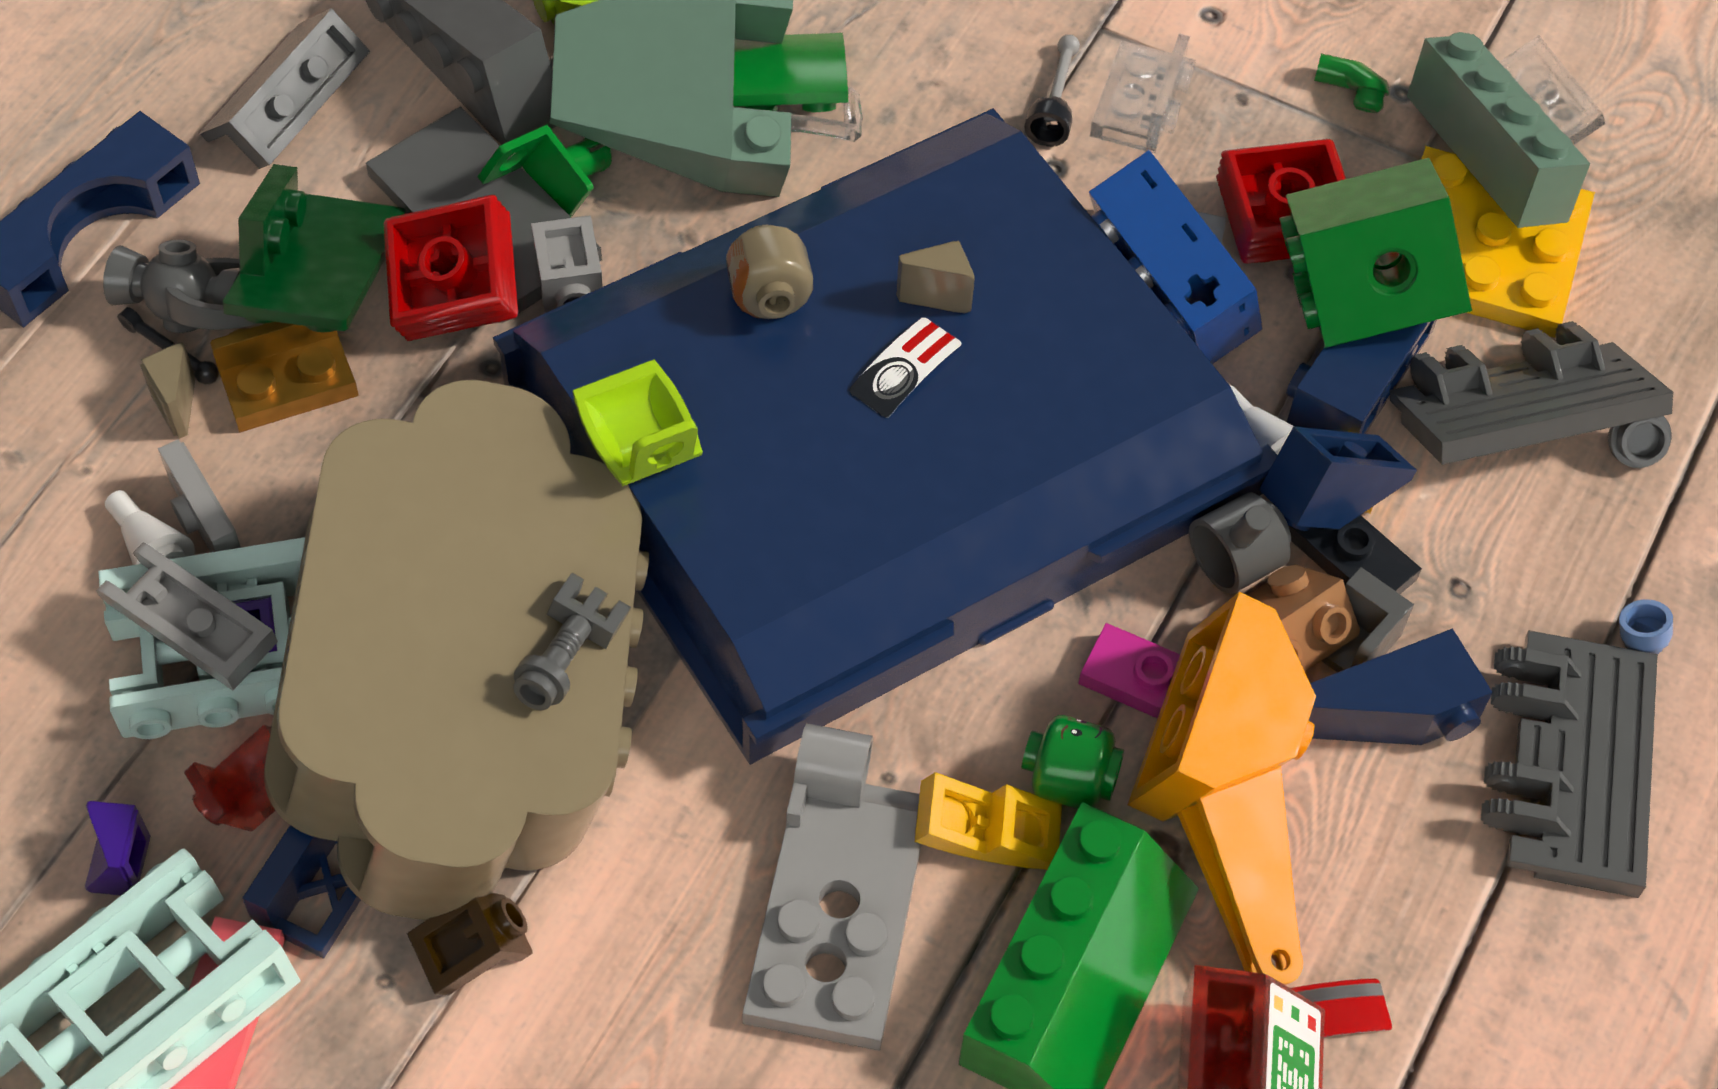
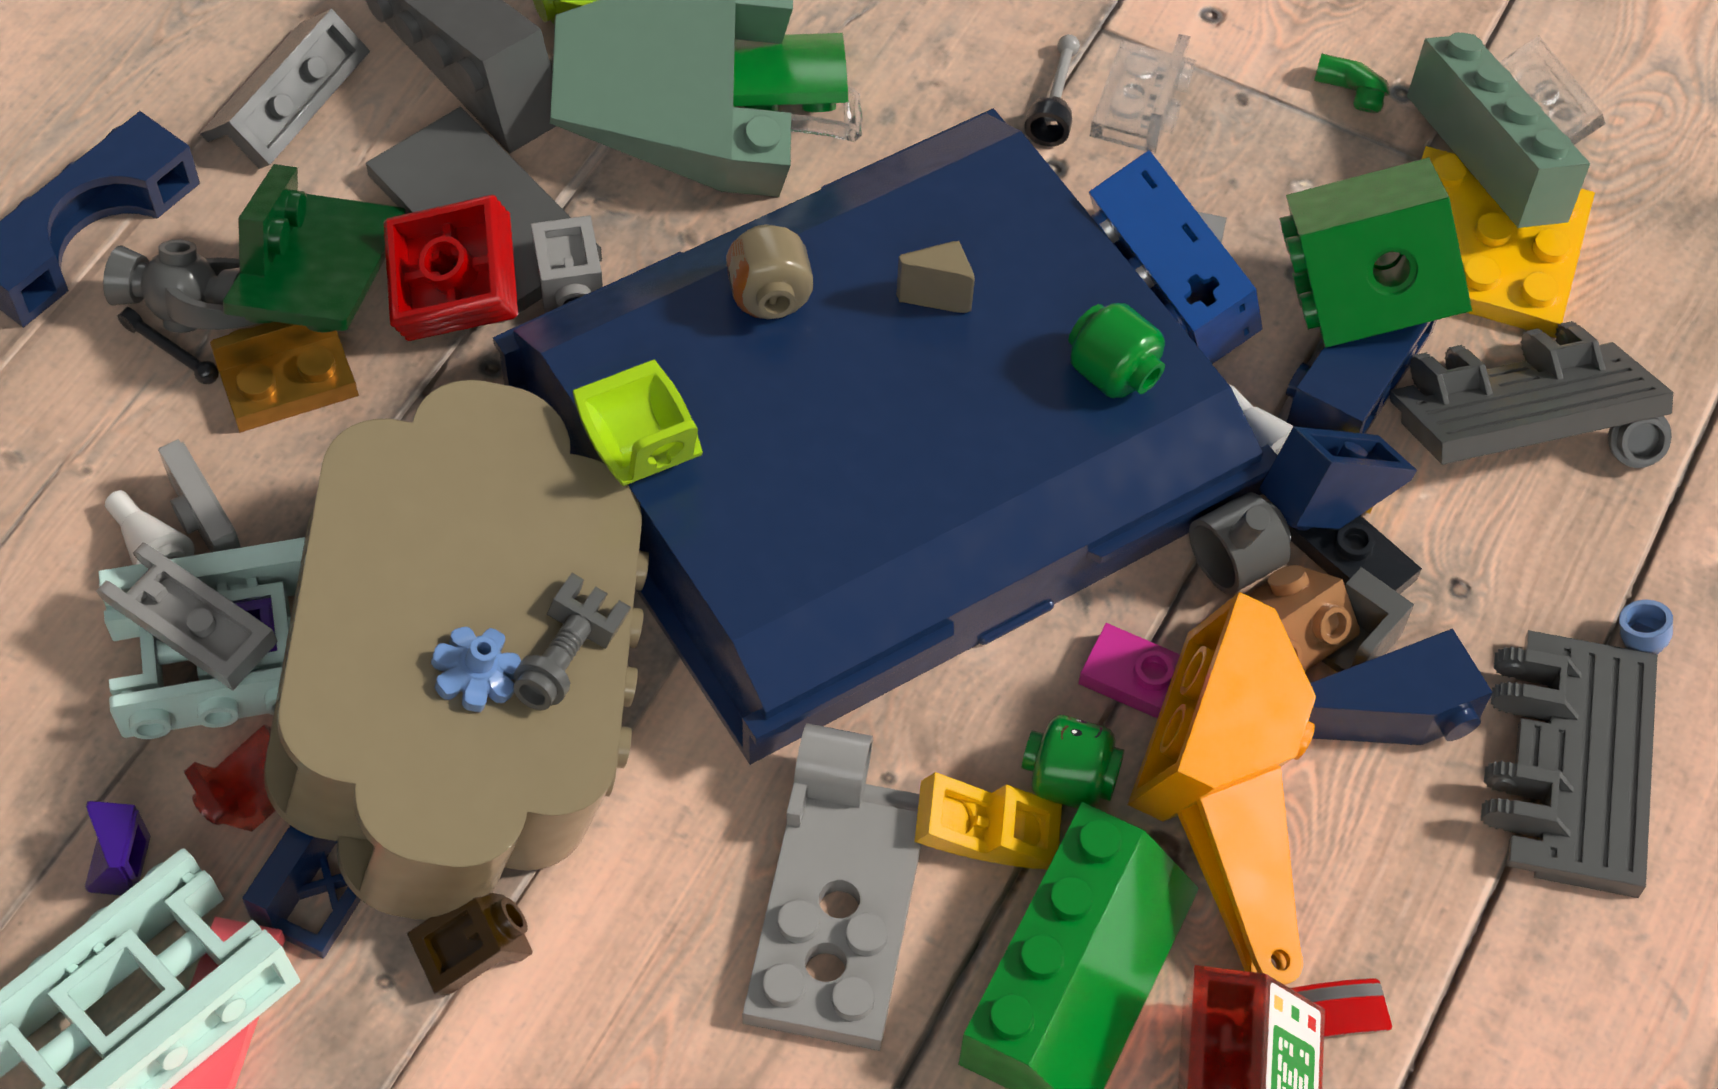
(171, 385): dark tan slope -> none
(475, 668): none -> medium blue plant
(553, 167): green bracket -> none
(903, 366): sticker -> none
(1117, 350): none -> green head
(1256, 188): red brick -> none

